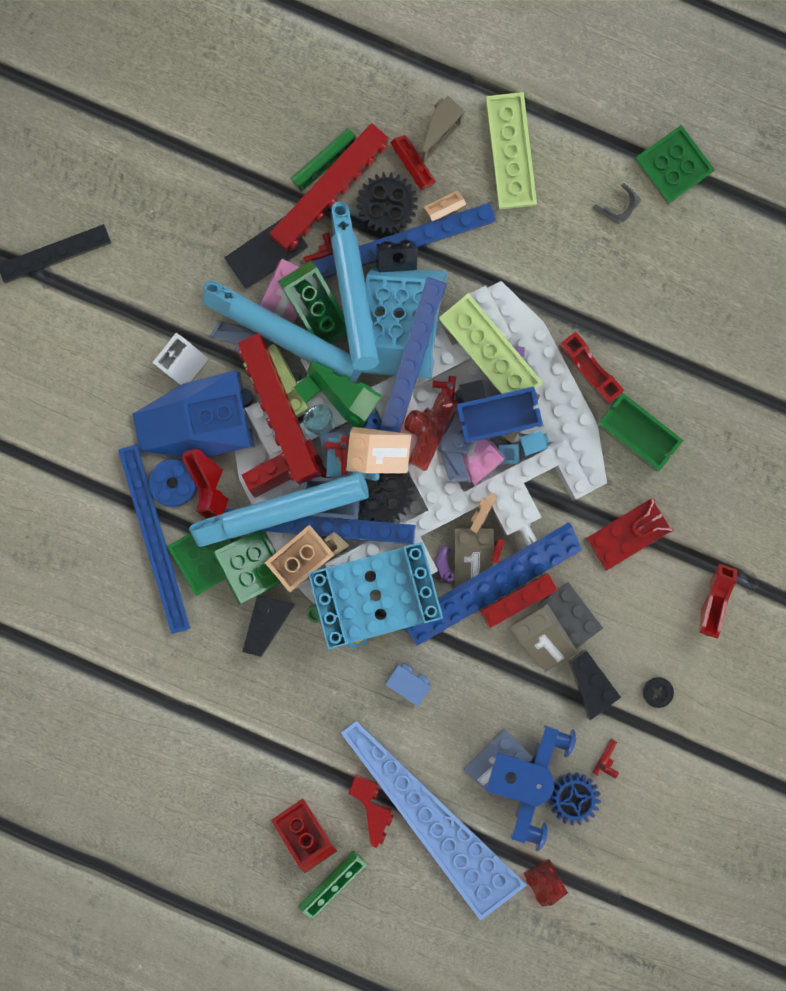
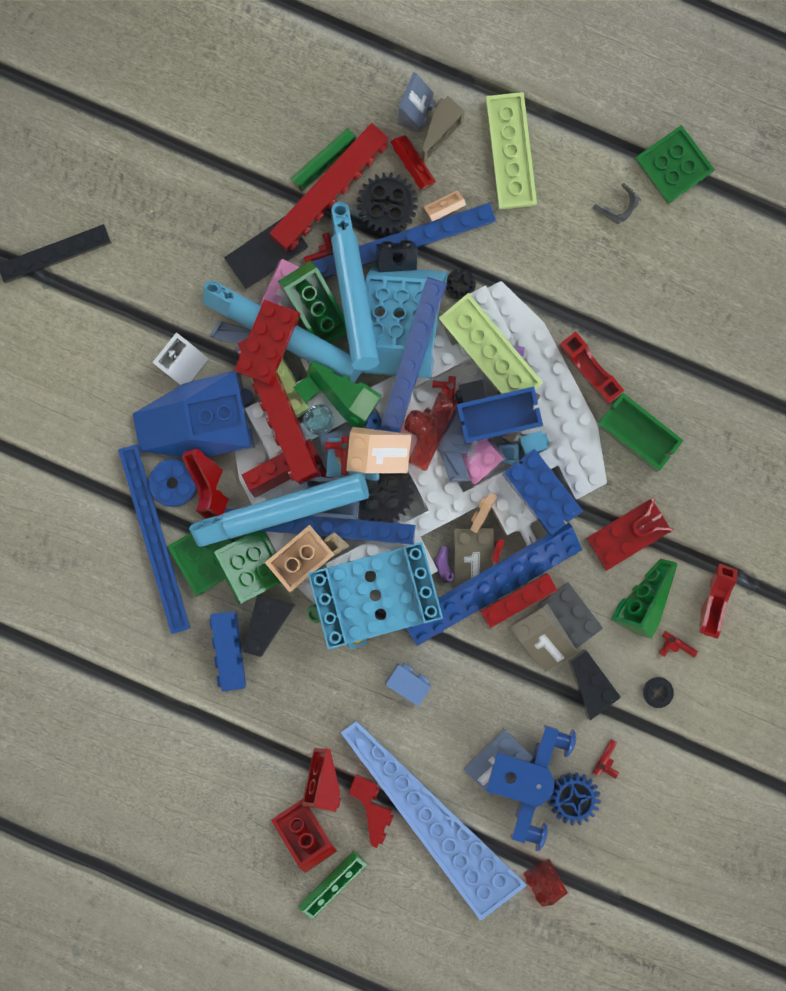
(228, 650): none -> blue wedge
(267, 342): none -> red plate
(322, 784): none -> red slope
(415, 104): none -> sand blue slope
(452, 287): none -> black gear
(542, 492): none -> blue piece
(645, 605): none -> green wedge
(675, 645): none -> red hose

